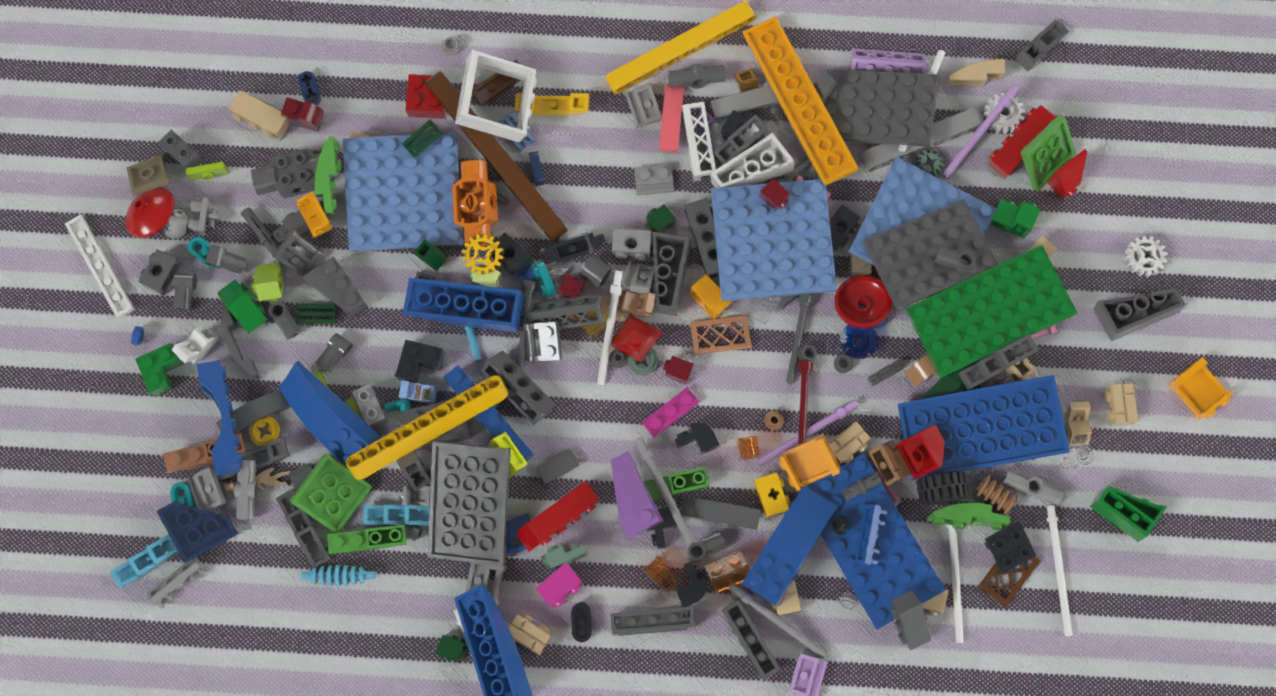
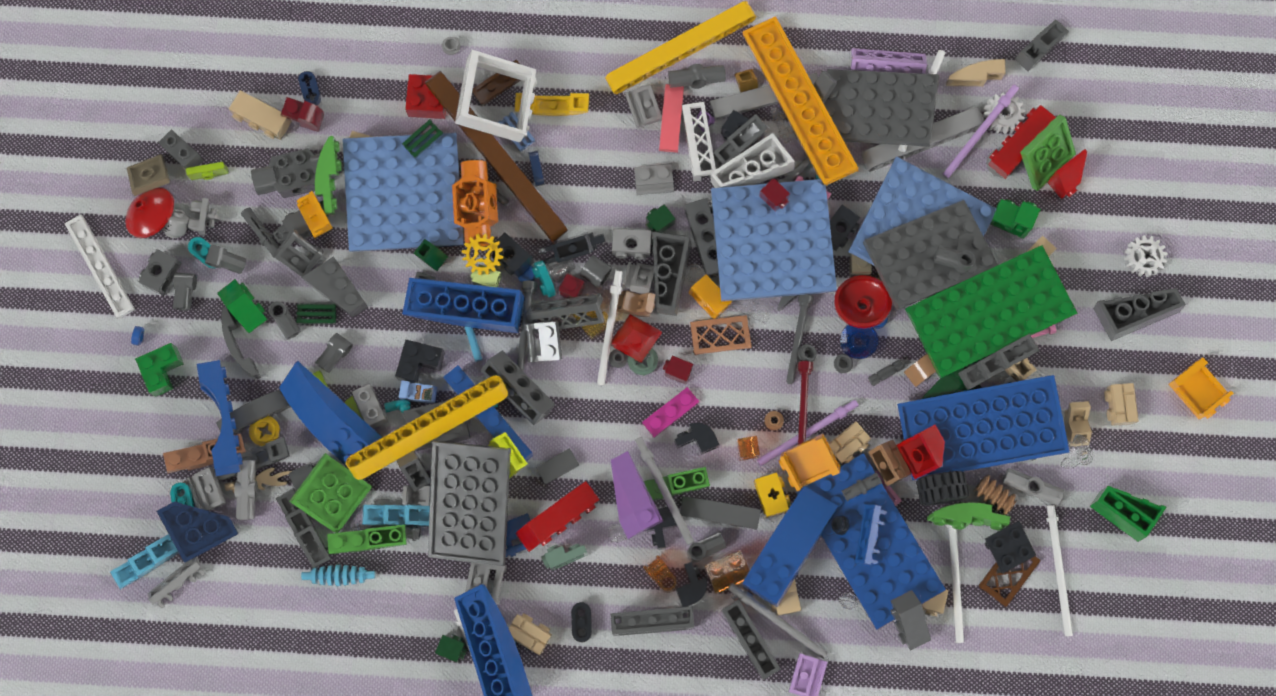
(197, 345): white brick -> none
(268, 282): lime brick -> none
(559, 586): dark pink brick -> none
(932, 155): sand green gear -> none

